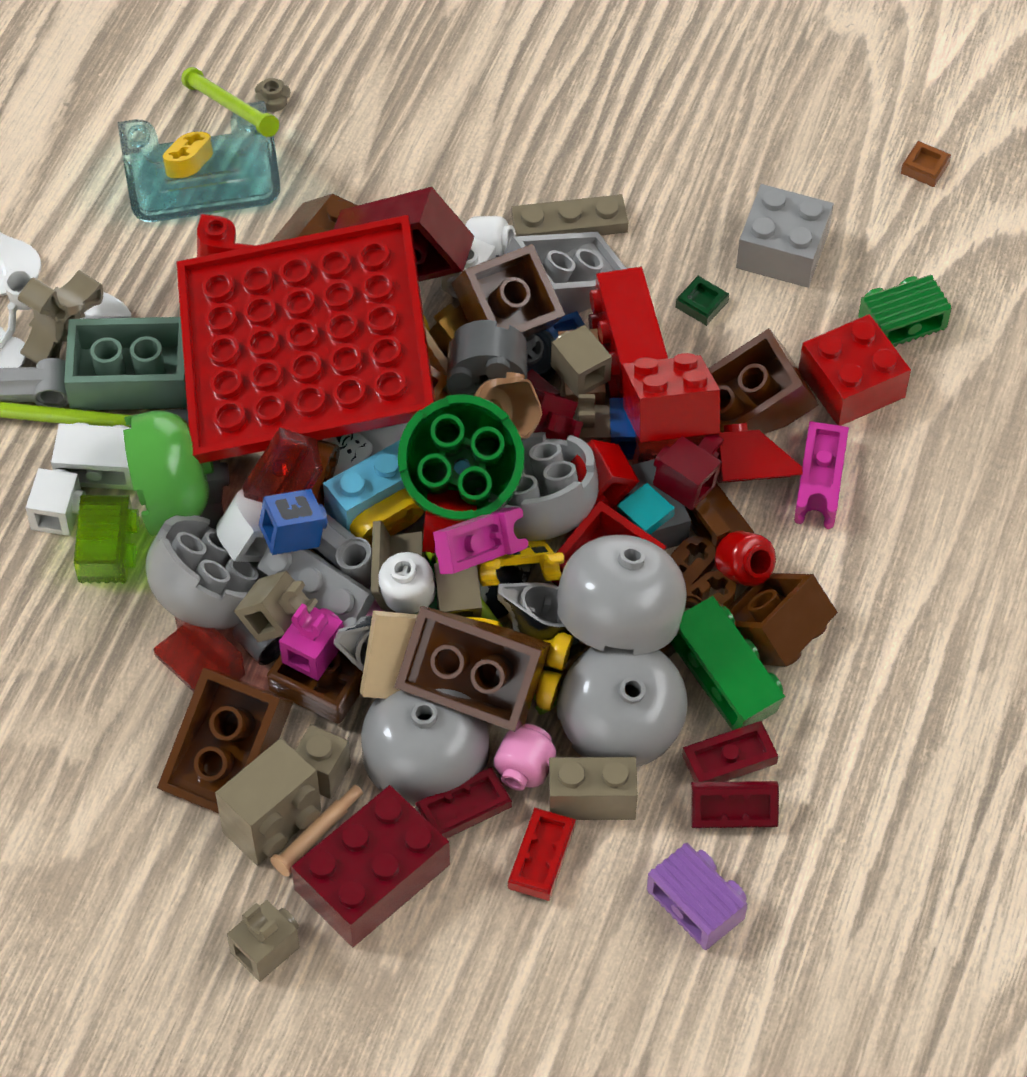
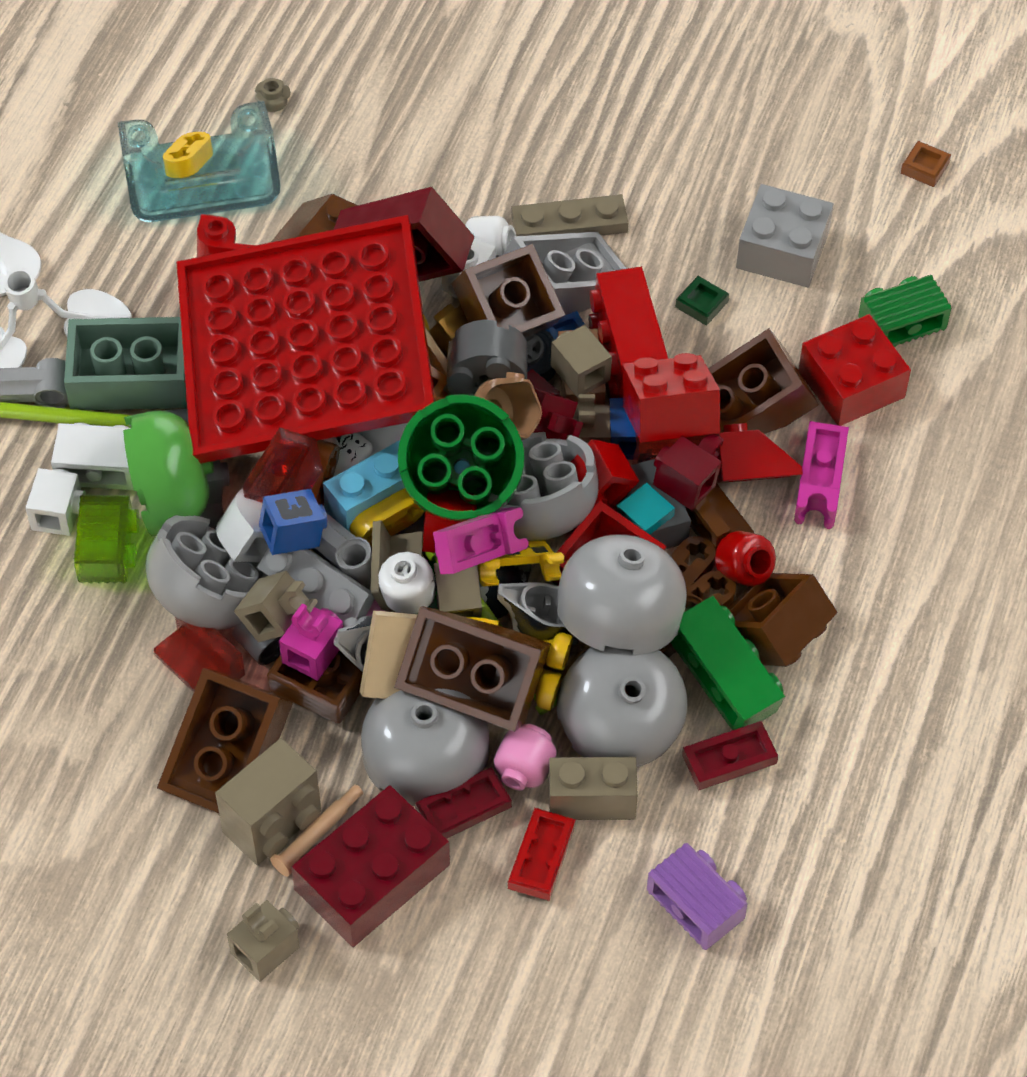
(53, 310): dark tan piece -> none
(265, 123): lime bar -> none
(327, 755): dark tan brick -> none
(734, 804): dark red plate -> none

